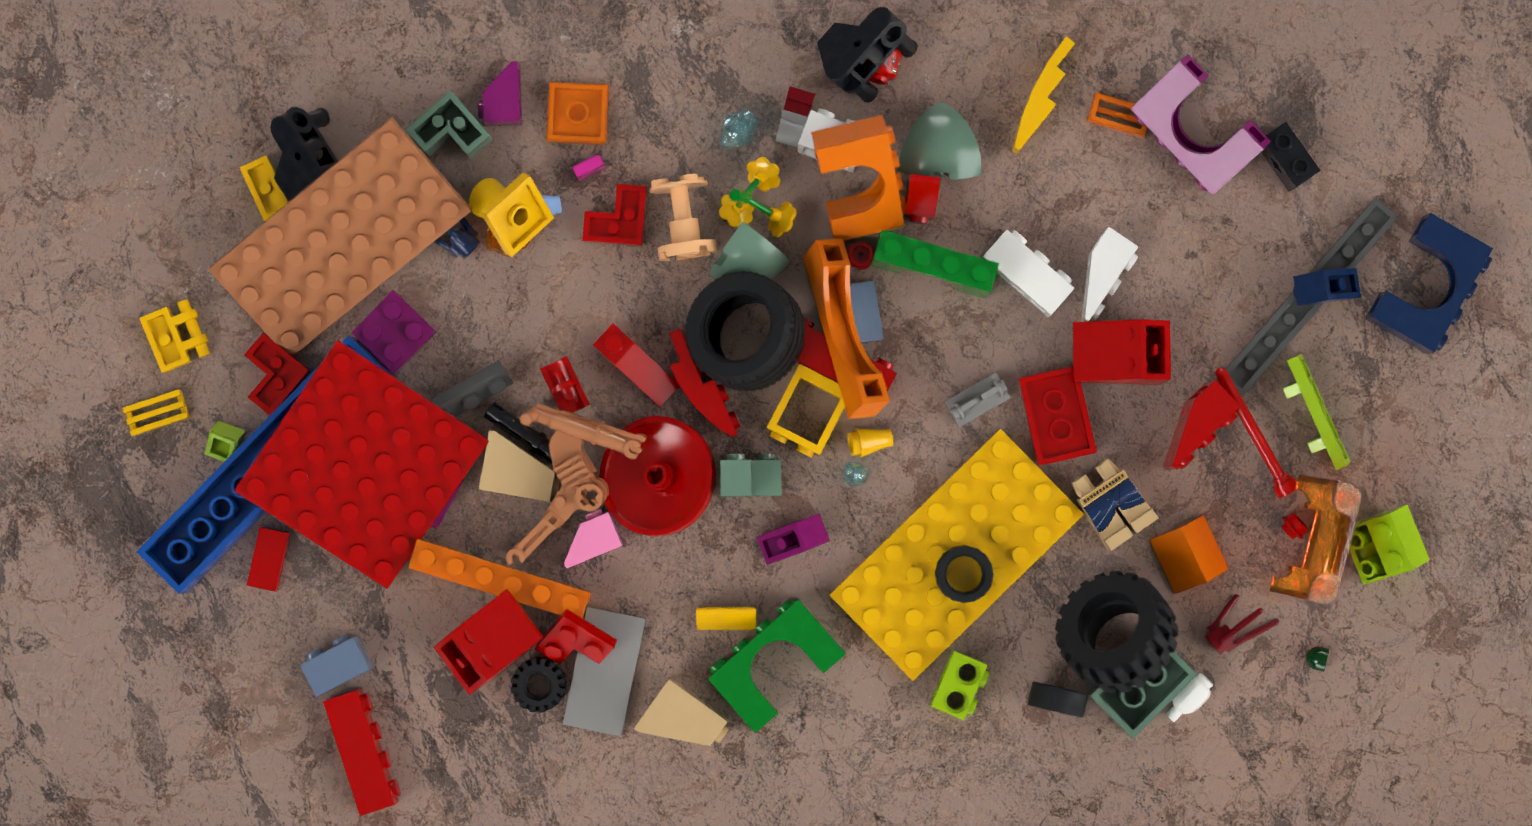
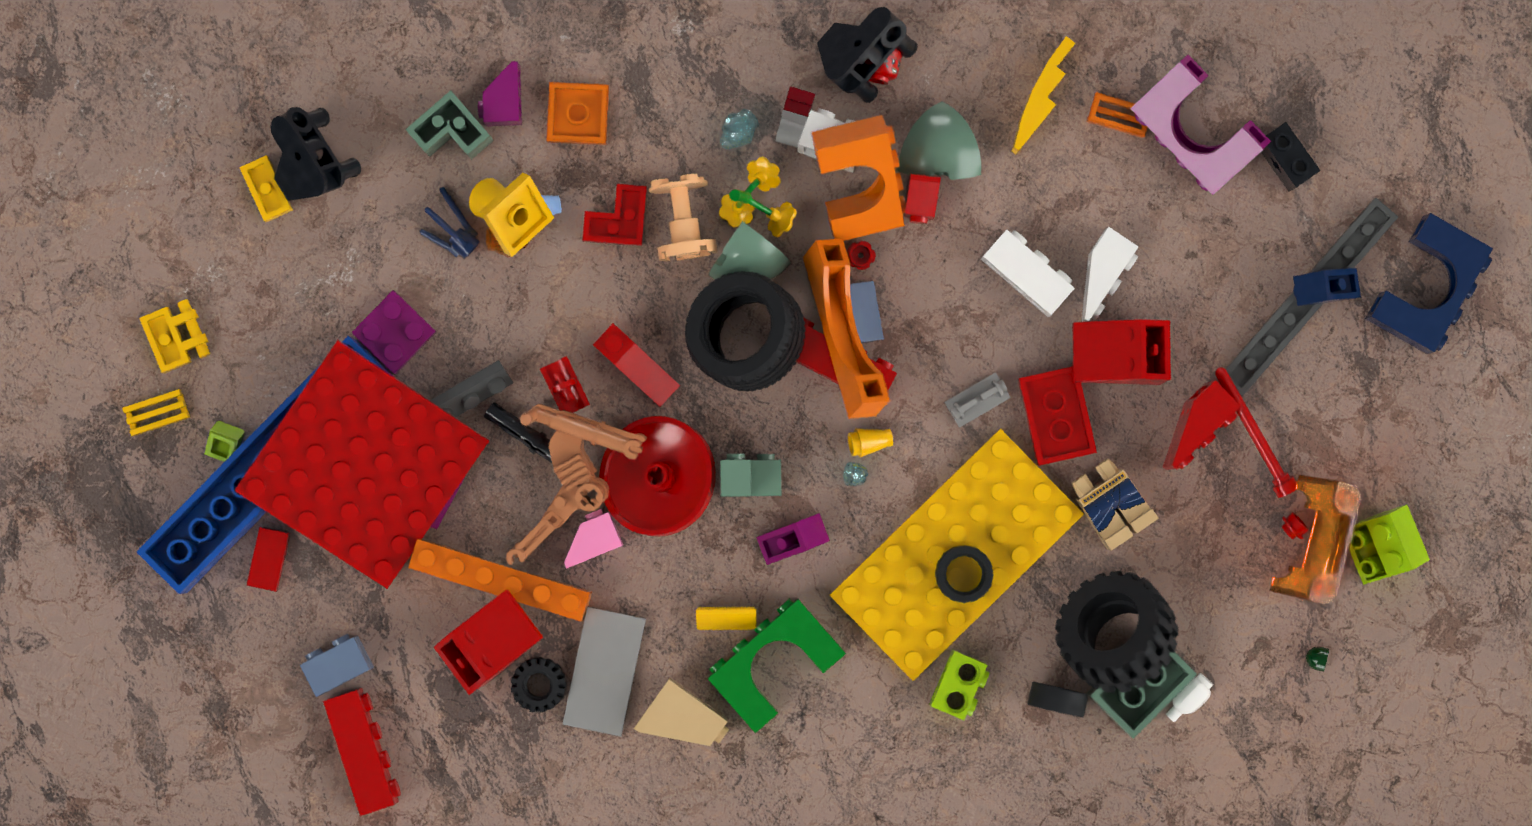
(282, 373): red plate -> none
(340, 238): nougat plate -> none
(515, 471): tan slope -> none
(575, 633): red plate -> none
(588, 167): dark pink tile -> none
(706, 397): red slope -> none
(824, 384): yellow window -> none
(967, 272): green arch -> none
(1189, 555): orange slope -> none
(1222, 637): dark red plant -> none
(1328, 434): lime hinge -> none

